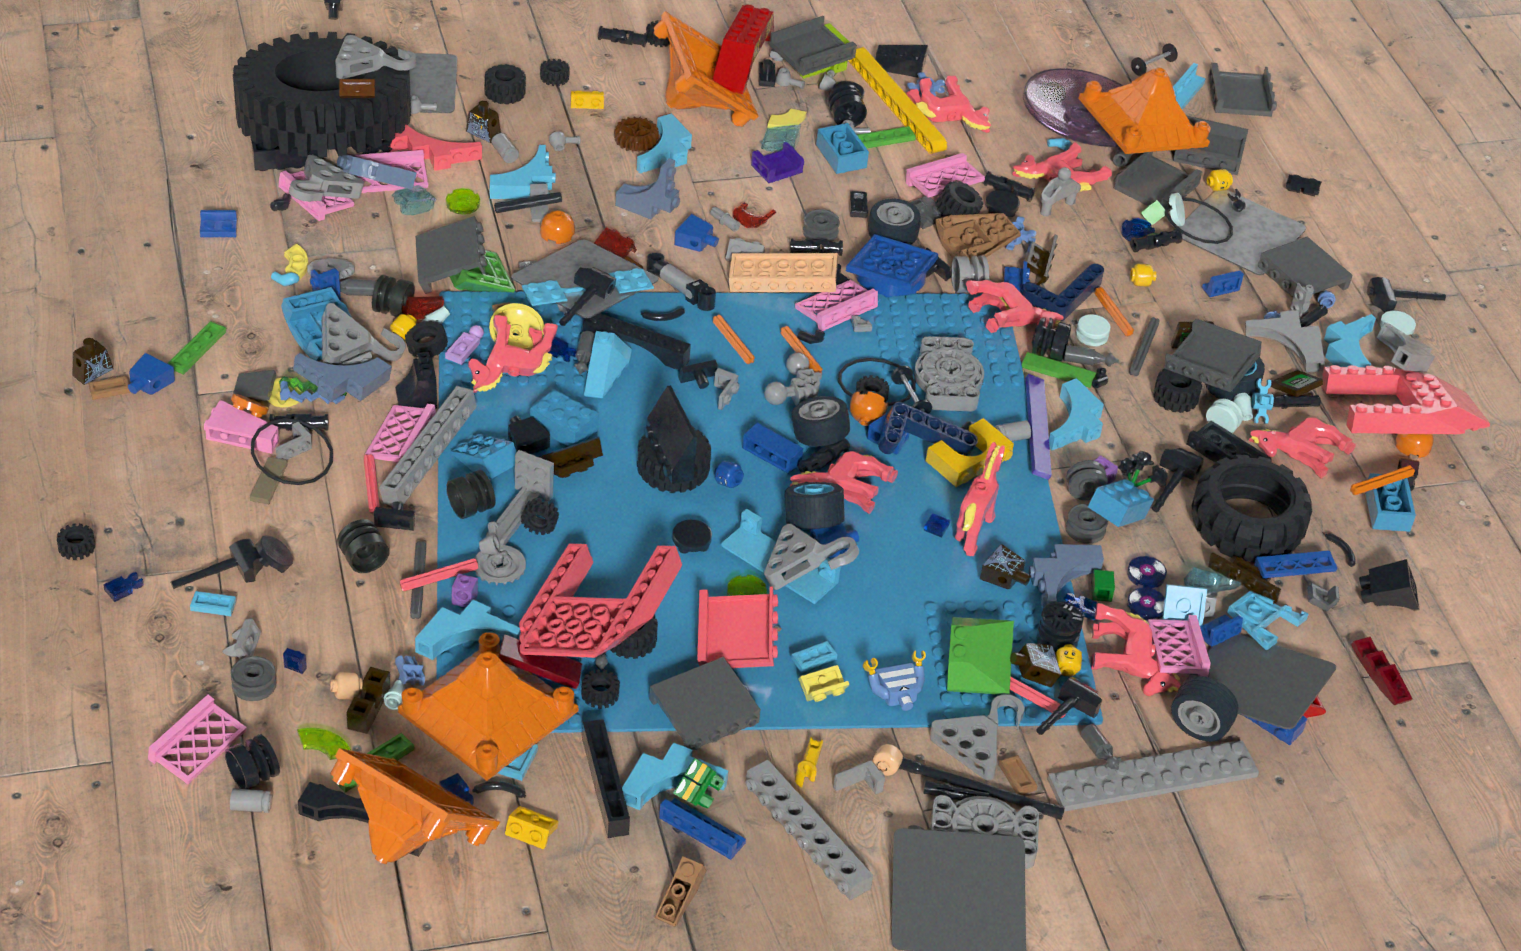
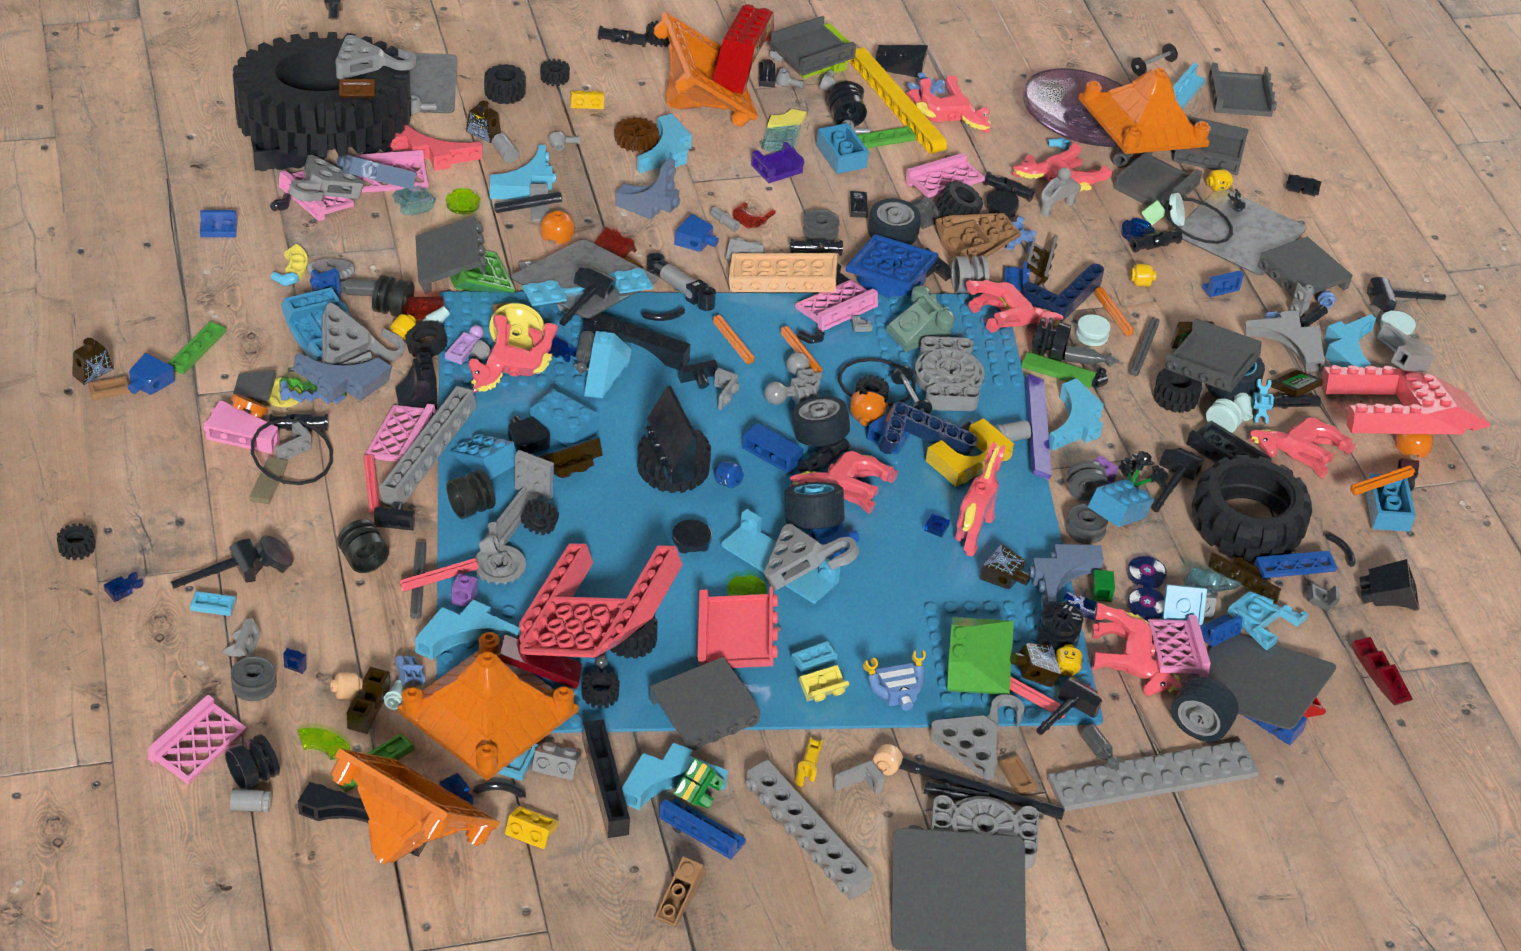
(480, 350): none -> light grey bar
(556, 760): none -> light grey bracket
(921, 320): none -> sand green piece

